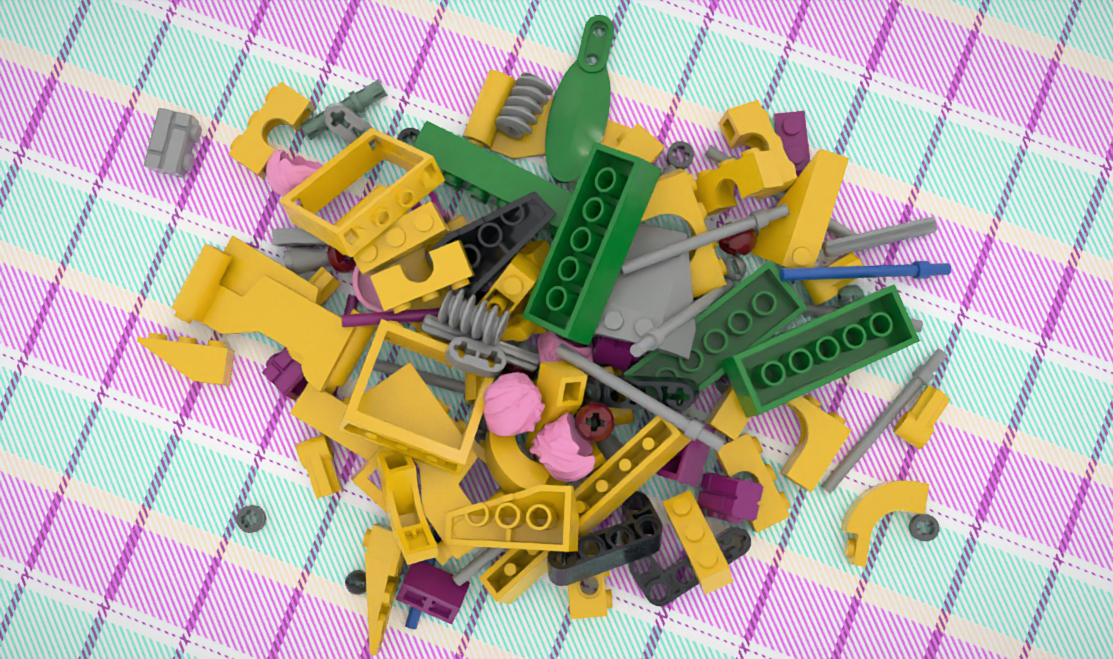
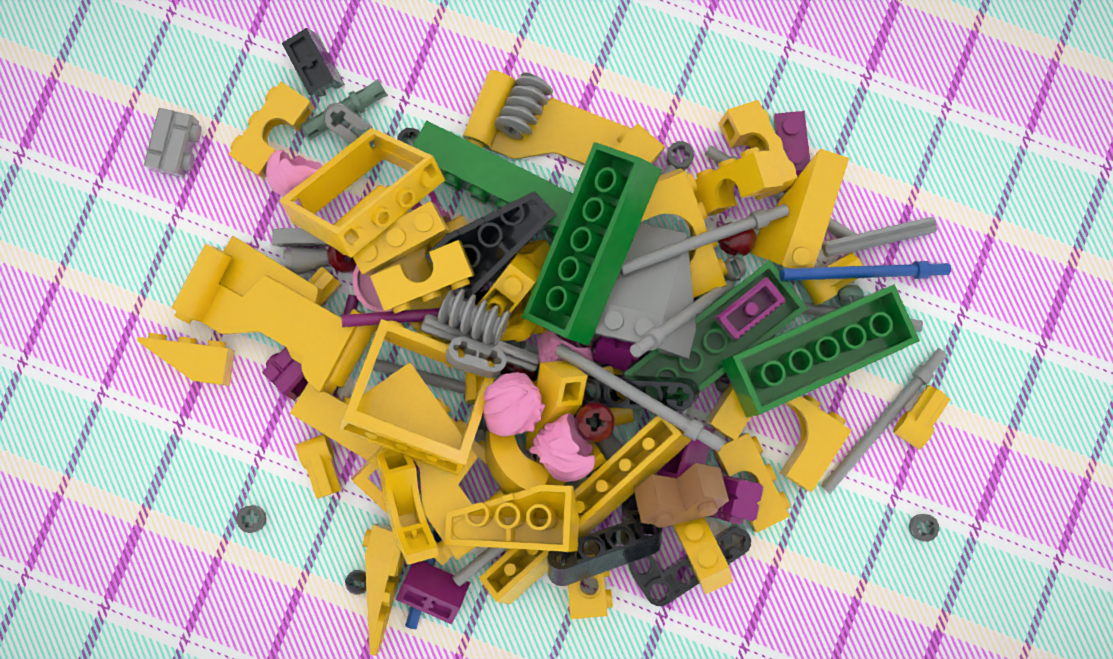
(312, 62): none -> black hinge
(580, 105): green plant -> none
(689, 497): none -> medium nougat brick
(750, 309): none -> magenta brick
(873, 505): yellow arch -> none

